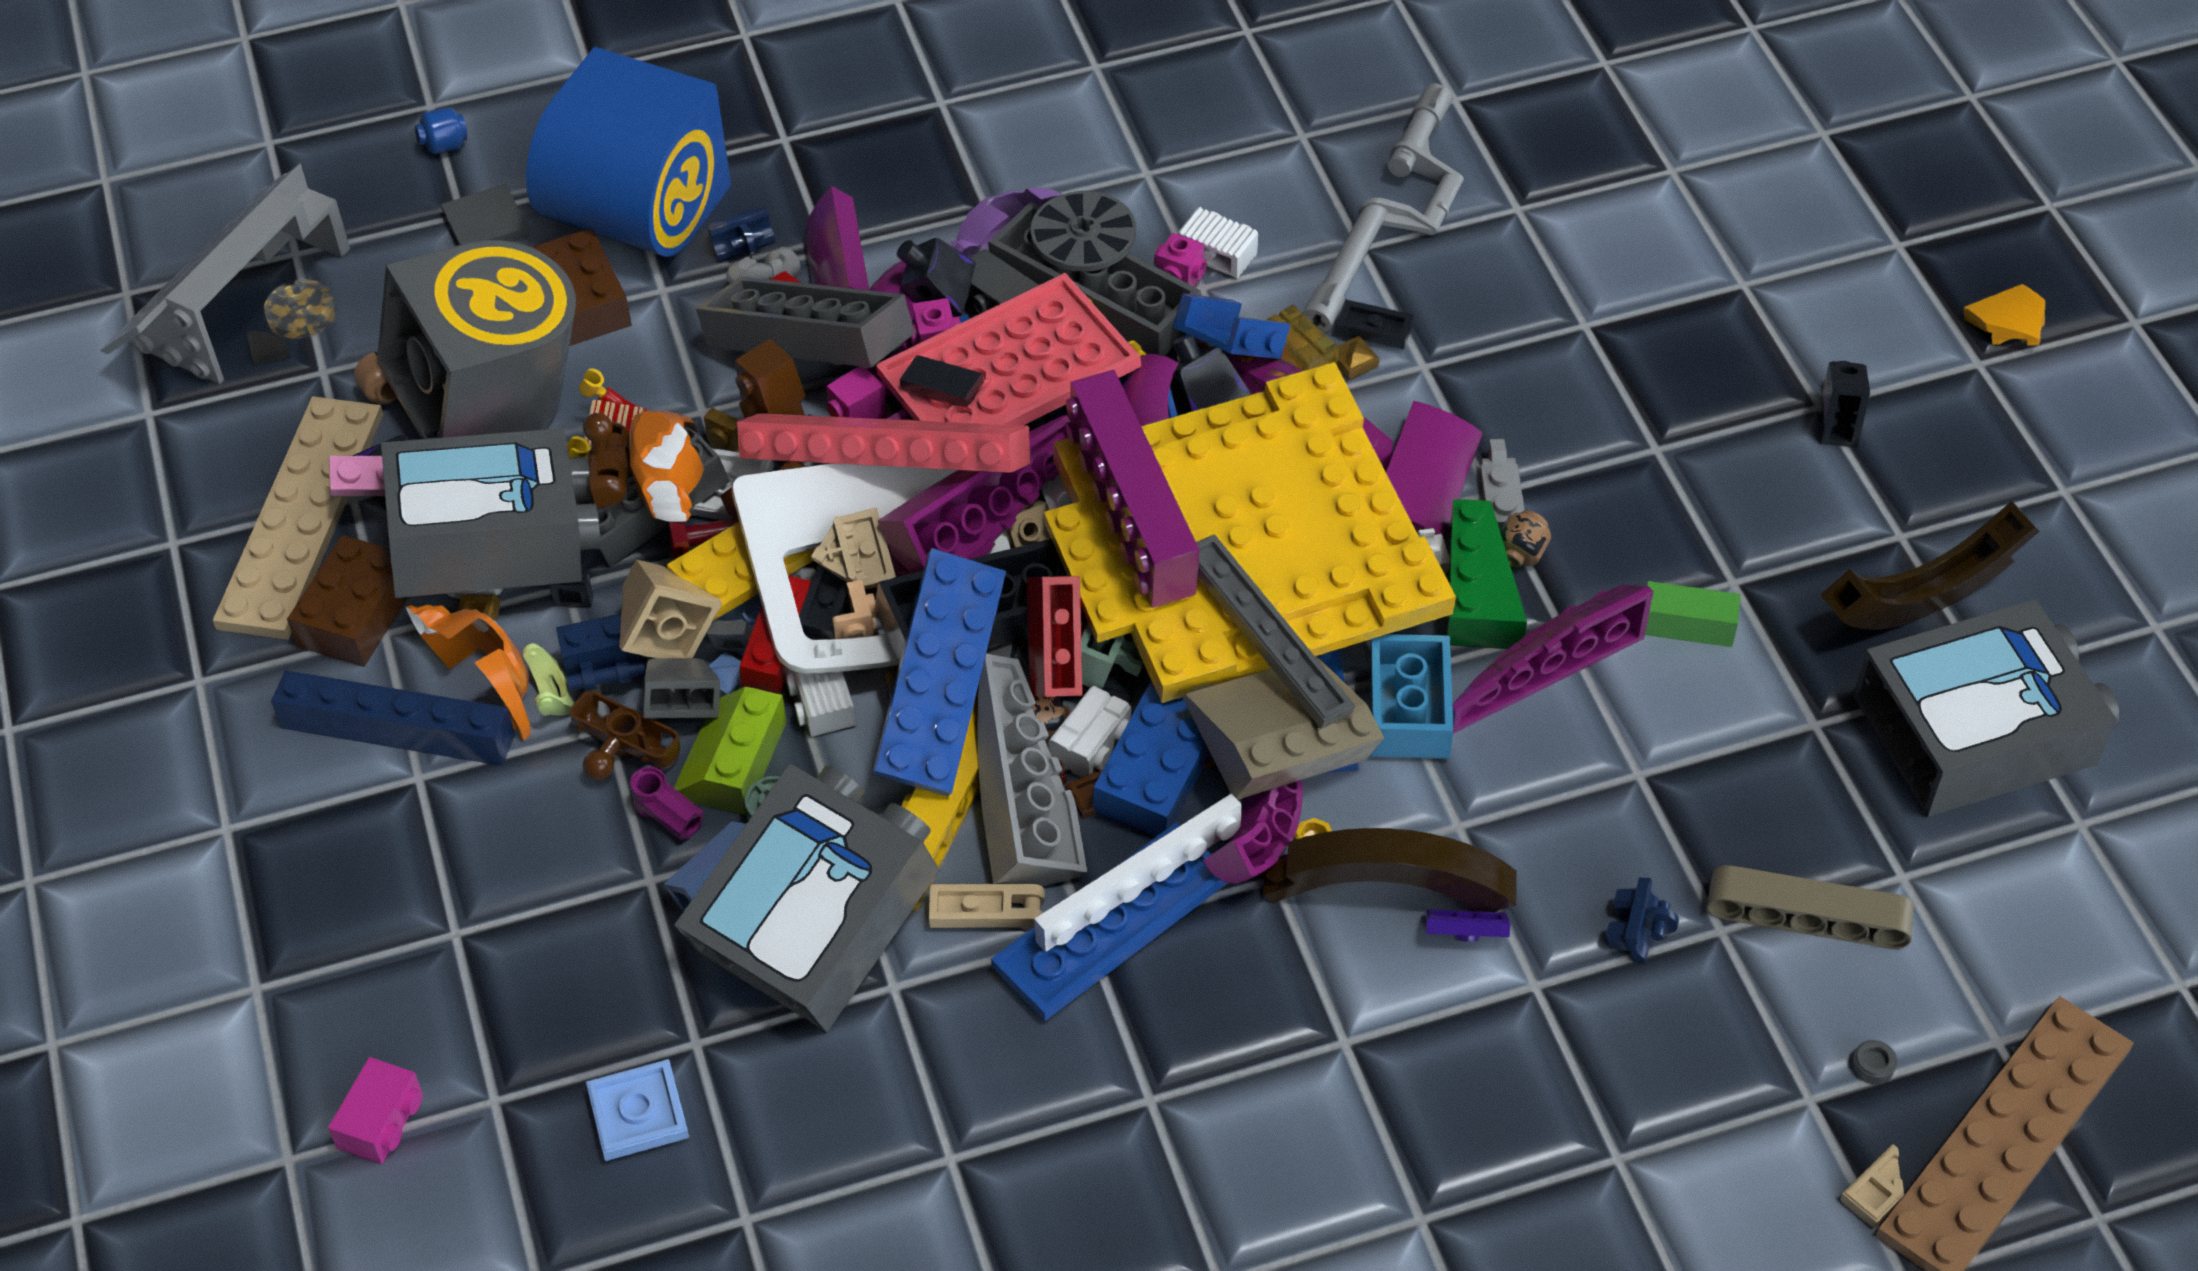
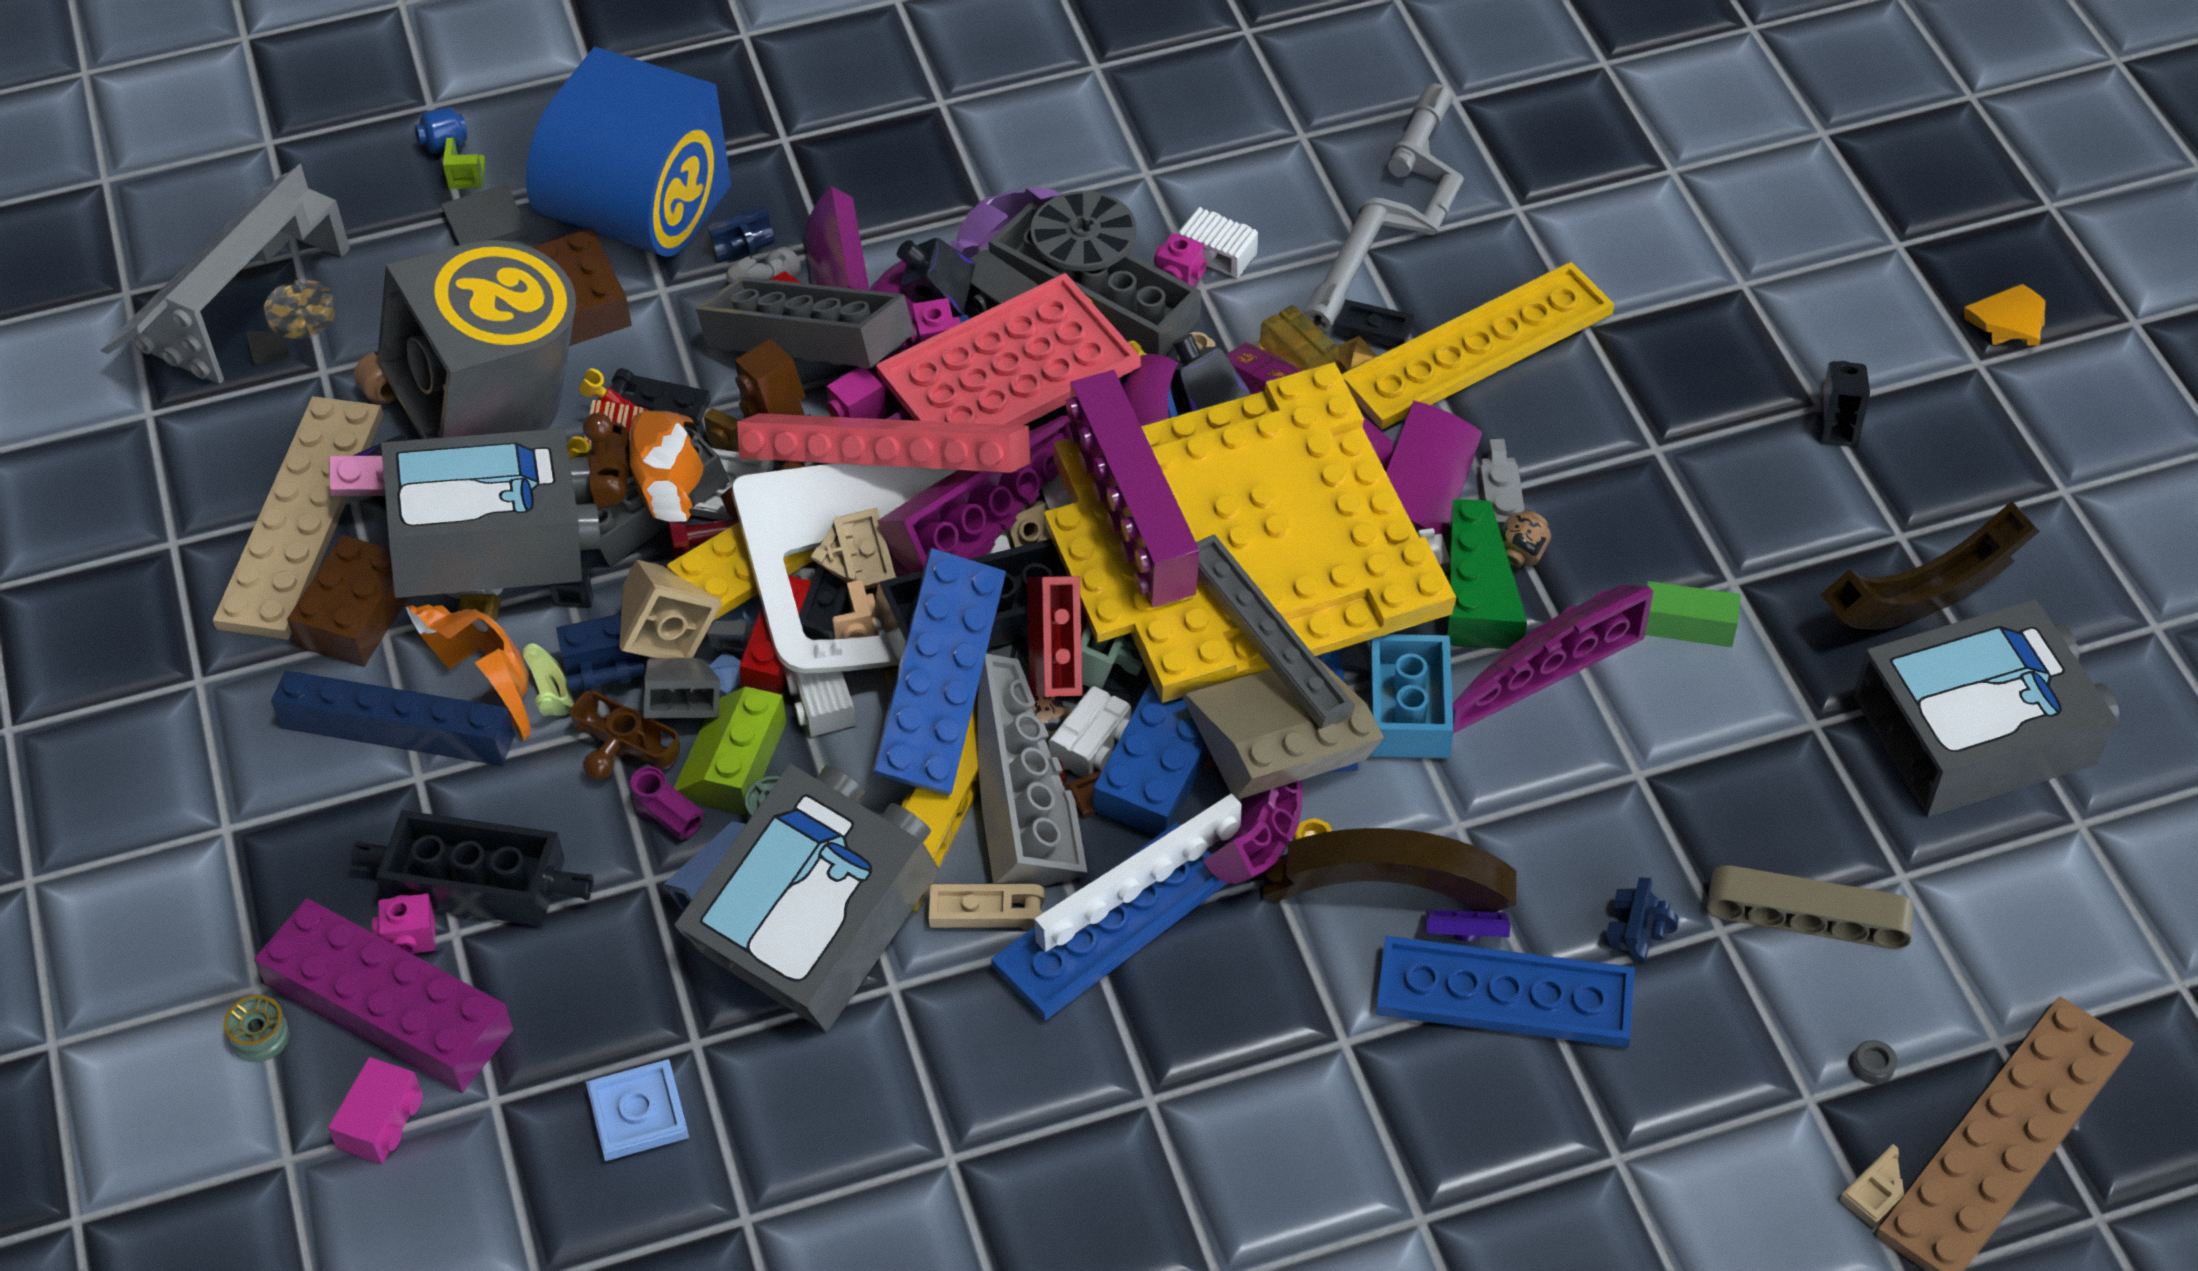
(251, 1015): none -> sand green wheel
(384, 995): none -> magenta brick
(407, 923): none -> dark pink brick
(463, 170): none -> lime panel
(473, 867): none -> black brick
(661, 395): none -> black plate
(941, 381): black tile -> none
(1219, 325): blue panel -> none
(1477, 344): none -> yellow plate
(1506, 991): none -> blue plate

